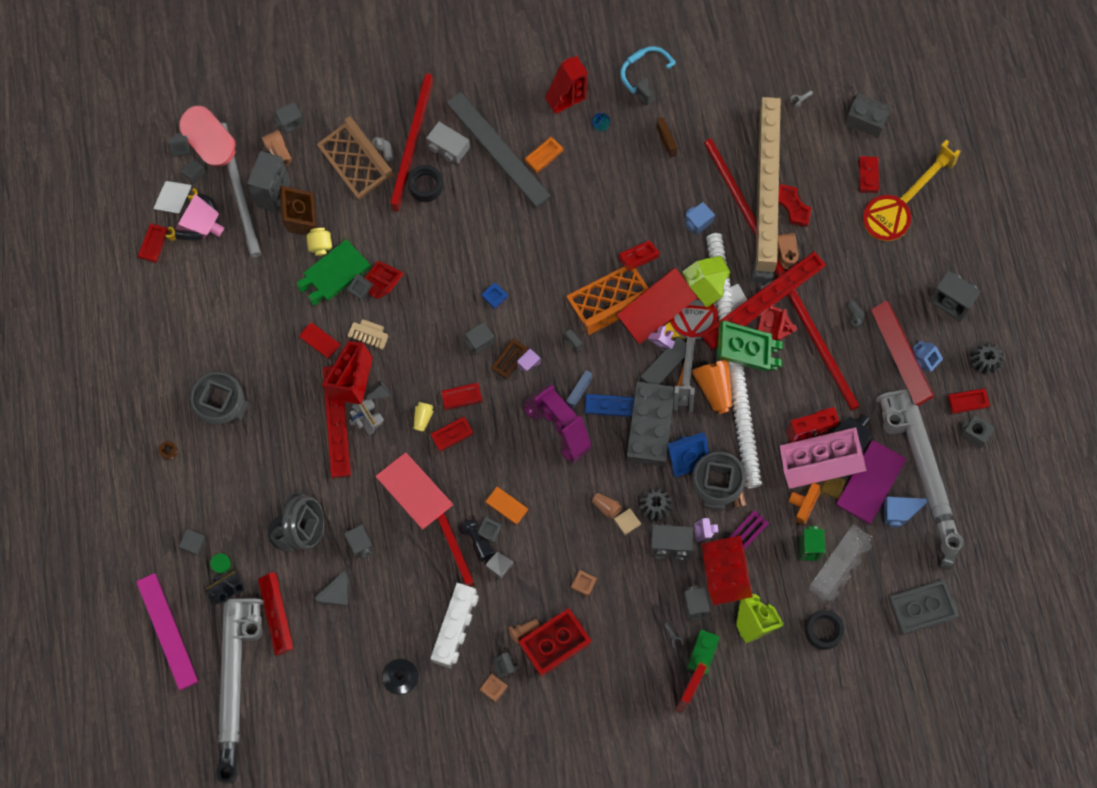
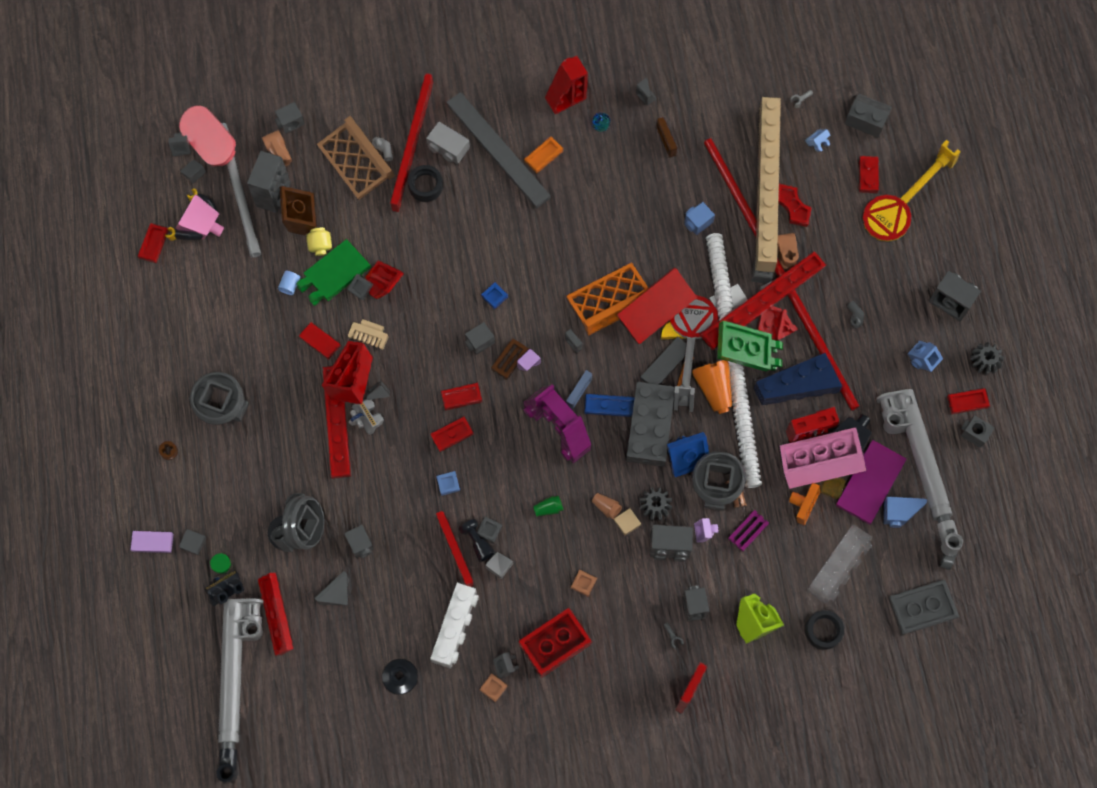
(152, 542): none -> lavender tile
(167, 632): dark pink tile -> none
(172, 197): white sticker -> none
(288, 283): none -> light blue beam
(414, 490): coral tile -> none
(422, 416): light yellow cone -> none
(448, 483): none -> medium blue tile
(506, 506): orange tile -> none
(523, 630): nougat pin -> none
(549, 506): none -> green cone
(636, 56): medium azure piece -> none
(639, 255): red plate -> none
(661, 339): lavender tile -> none
(703, 651): green brick -> none
(707, 279): lime slope -> none
(726, 570): red brick -> none
(803, 380): none -> dark blue wedge
(811, 544): green brick -> none
(818, 138): none -> light blue tile
(902, 353): red tile -> none

